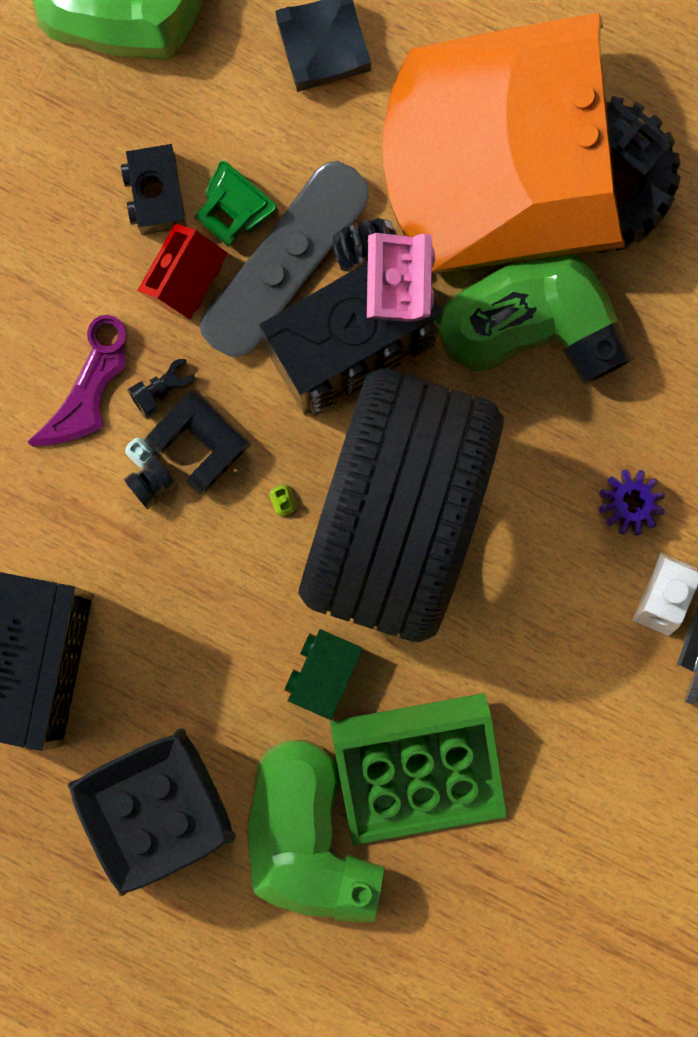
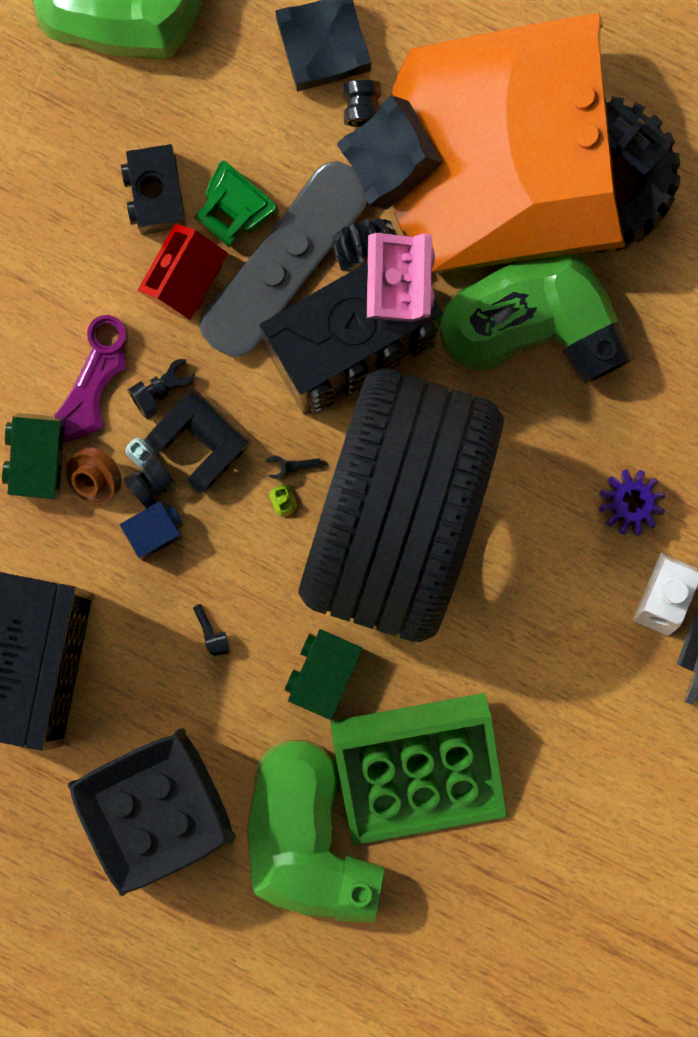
(34, 455): none -> dark green brick
(93, 476): none -> dark orange plate
(152, 529): none -> dark blue brick
(216, 643): none -> black hand
(292, 466): none -> black hand
(361, 101): none -> black wheel
(390, 153): none -> black brick

